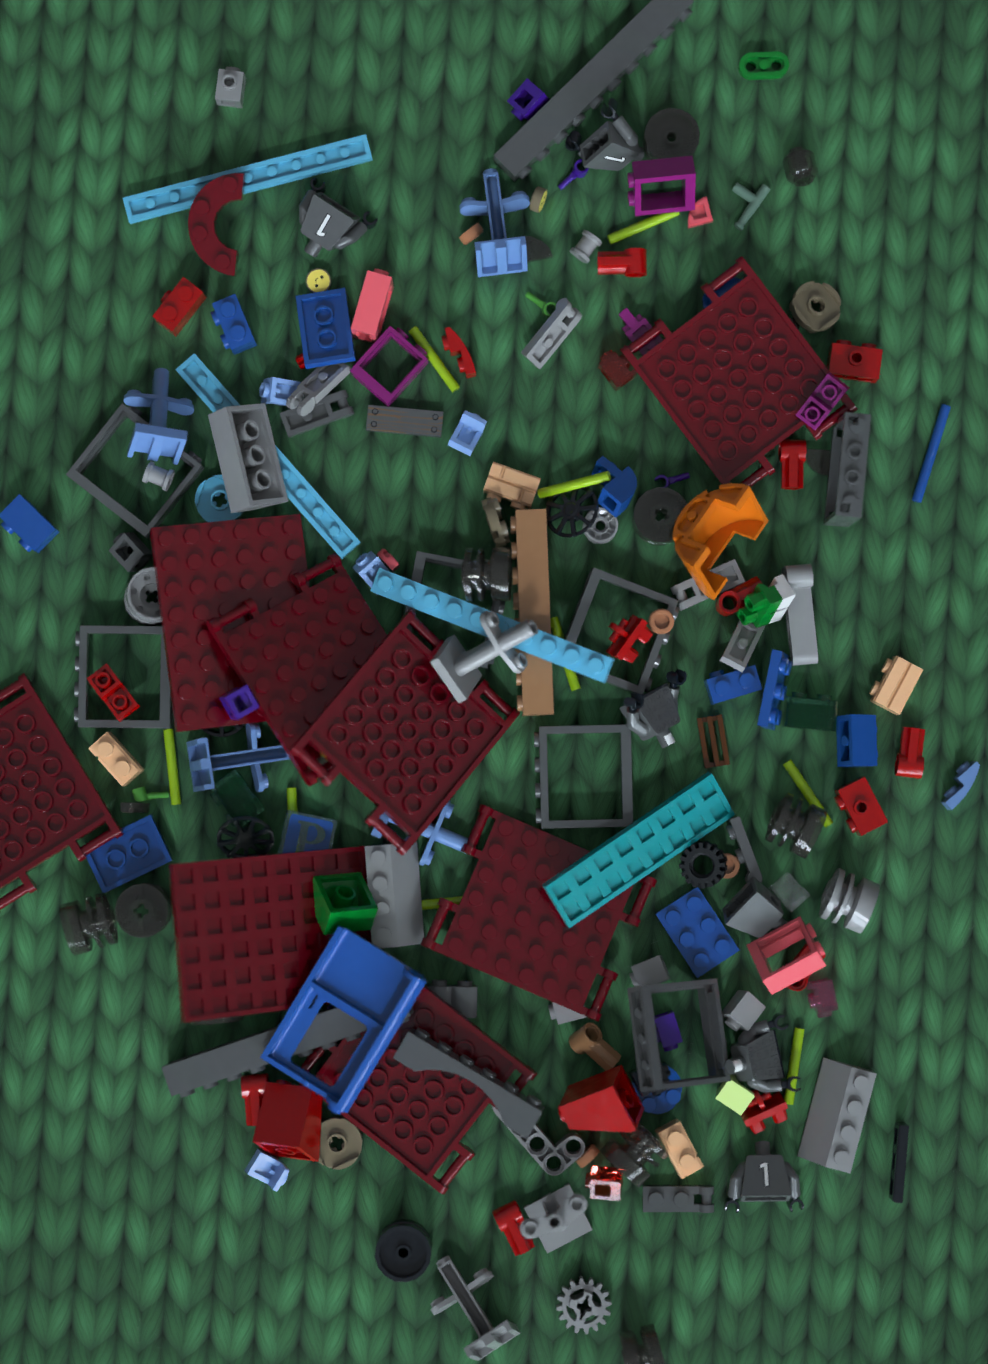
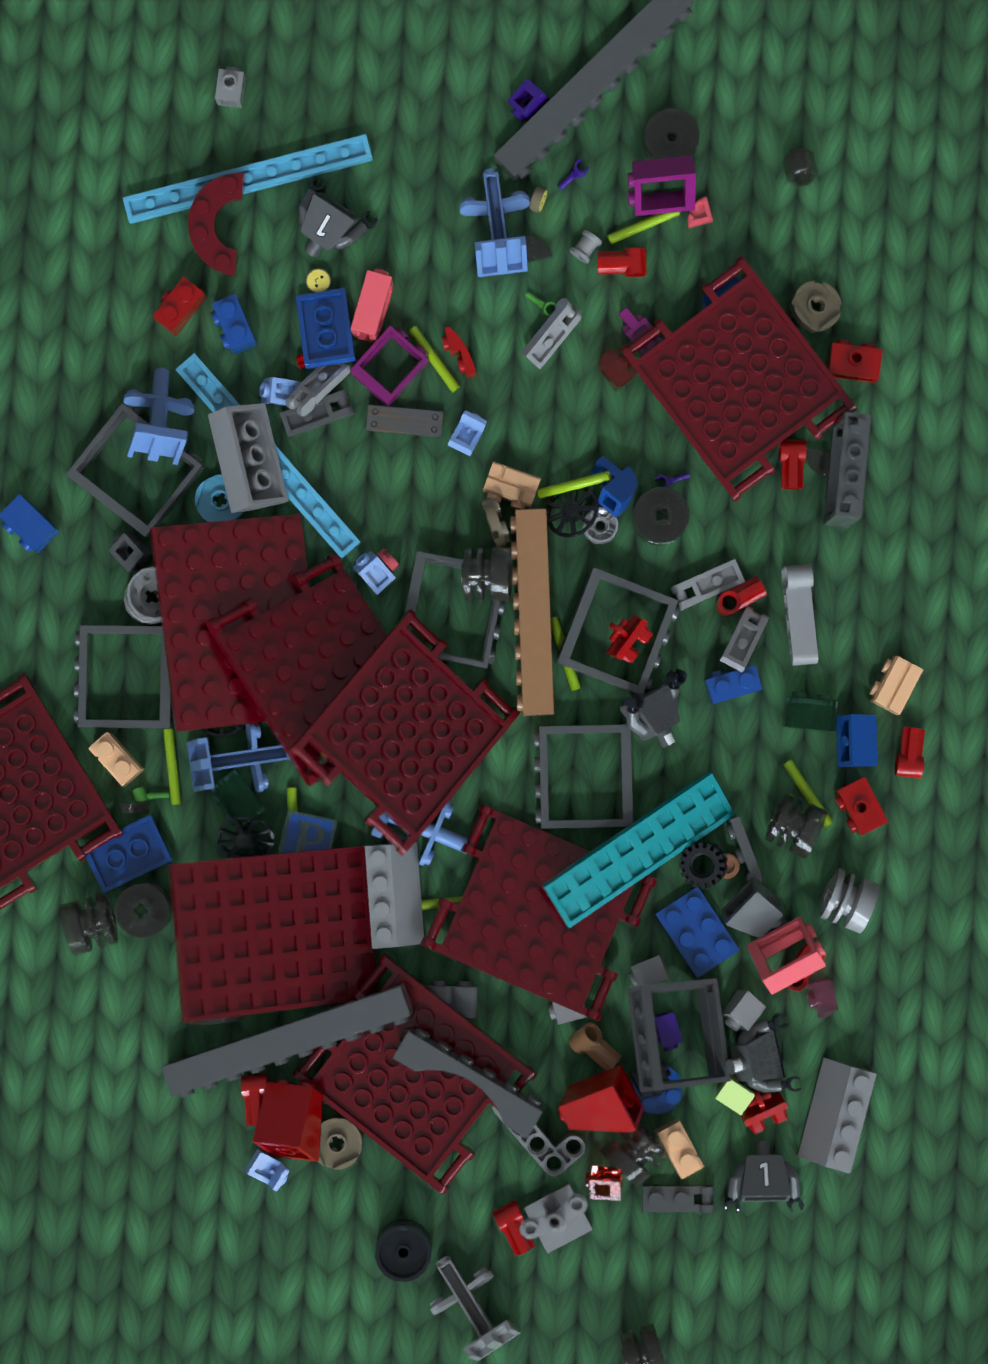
(113, 692): red slope -> none
(158, 476): light grey bush -> none
(239, 702): dark purple brick -> none
(343, 902): green slope -> none
(363, 985): blue piece -> none
(459, 667): light grey piece -> none
(468, 616): medium azure plate -> none
(471, 234): nougat tile -> none
(572, 1301): light grey gear -> none
(589, 1154): nougat tile -> none
(611, 145): dark grey torso -> none
(661, 621): nougat tile -> none
(709, 525): orange cylinder -> none
(709, 720): reddish brown tile -> none
(753, 199): sand green piece -> none
(762, 62): green plate -> none
(767, 603): green hips -> none
(774, 690): blue plate -> none
(789, 892): clear panel -> none
(794, 1063): lime bar -> none
(822, 401): magenta slope -> none
(899, 1162): black tile -> none
(931, 453): blue bar -> none
(965, 778): medium blue slope -> none

